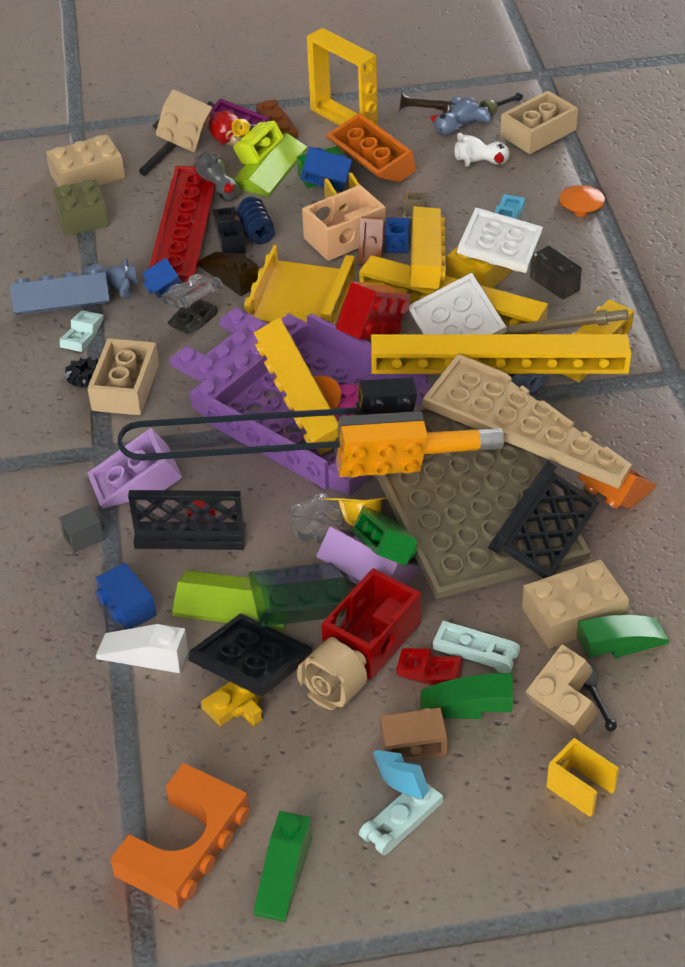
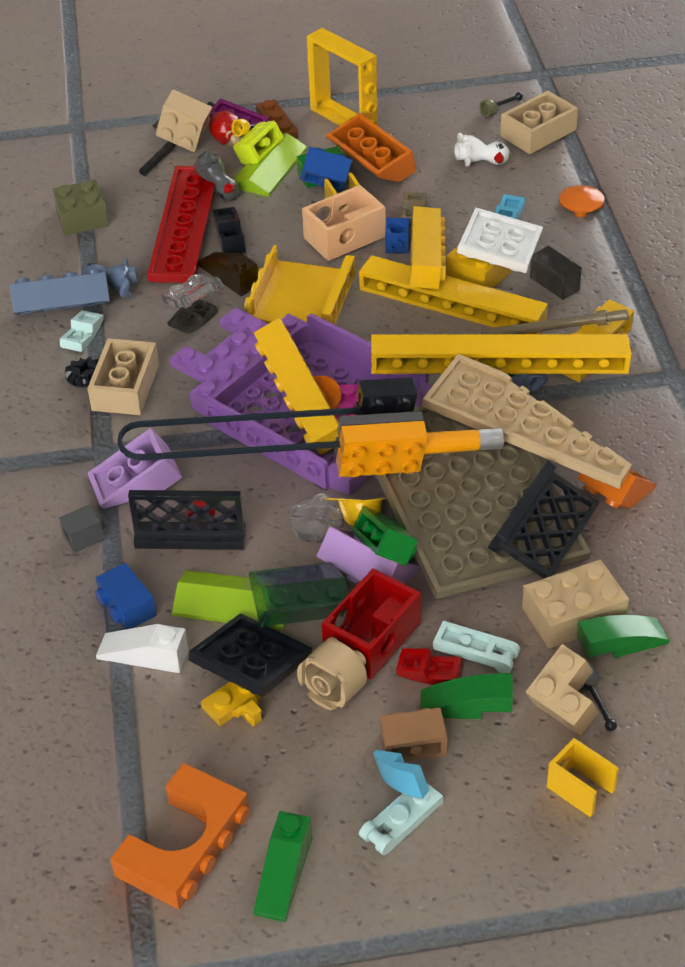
(86, 160): tan brick -> none
(160, 278): blue brick -> none
(255, 220): dark blue piece -> none
(371, 238): plate -> none
(372, 310): red brick -> none
(406, 101): dark brown piece -> none
(457, 310): white plate -> none
(464, 112): sand blue animal -> none

